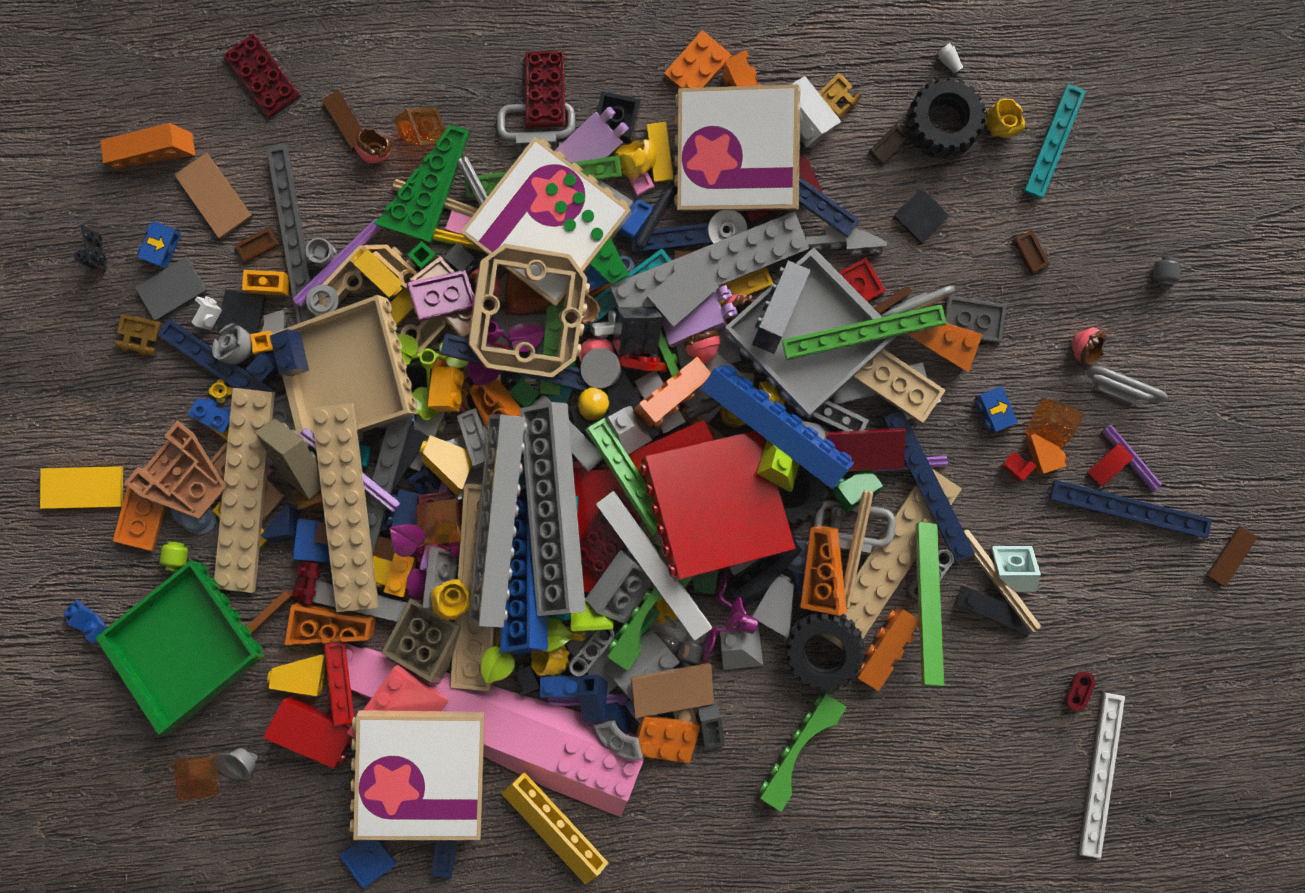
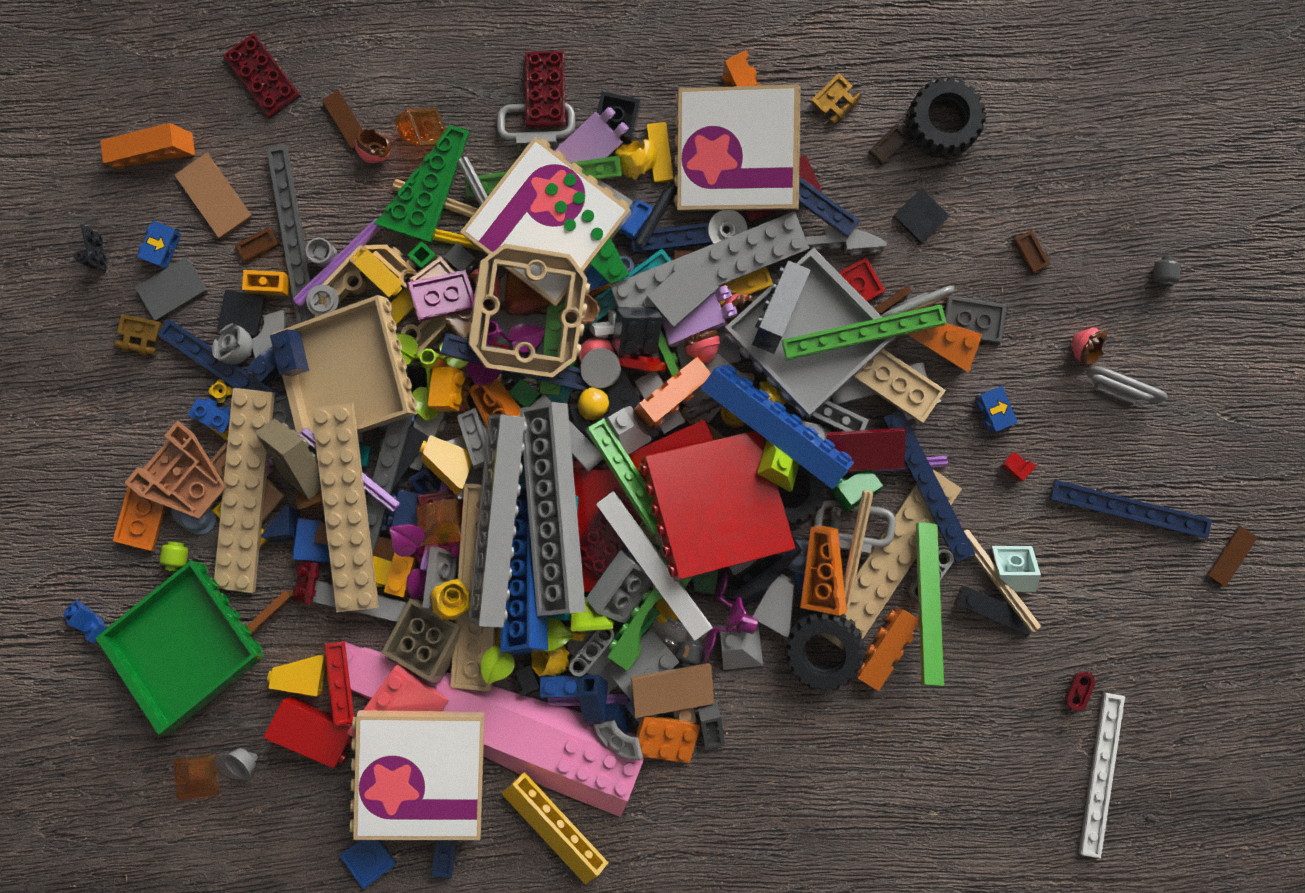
(81, 487): yellow tile -> none
(207, 313): white bracket -> none
(261, 342): light orange slope -> none
(323, 624): orange wedge -> none
(457, 222): bright pink tile -> none
(641, 184): bright pink tile -> none
(697, 63): orange plate -> none
(816, 115): slope -> none
(823, 715): bright green arch -> none
(949, 56): white cone -> none
(1005, 119): yellow hair -> none
(1045, 454): orange slope -> none
(1054, 141): teal plate -> none
(1054, 422): clear orange slope -> none
(1110, 464): red slope -> none
(1136, 463): medium lavender axle -> none

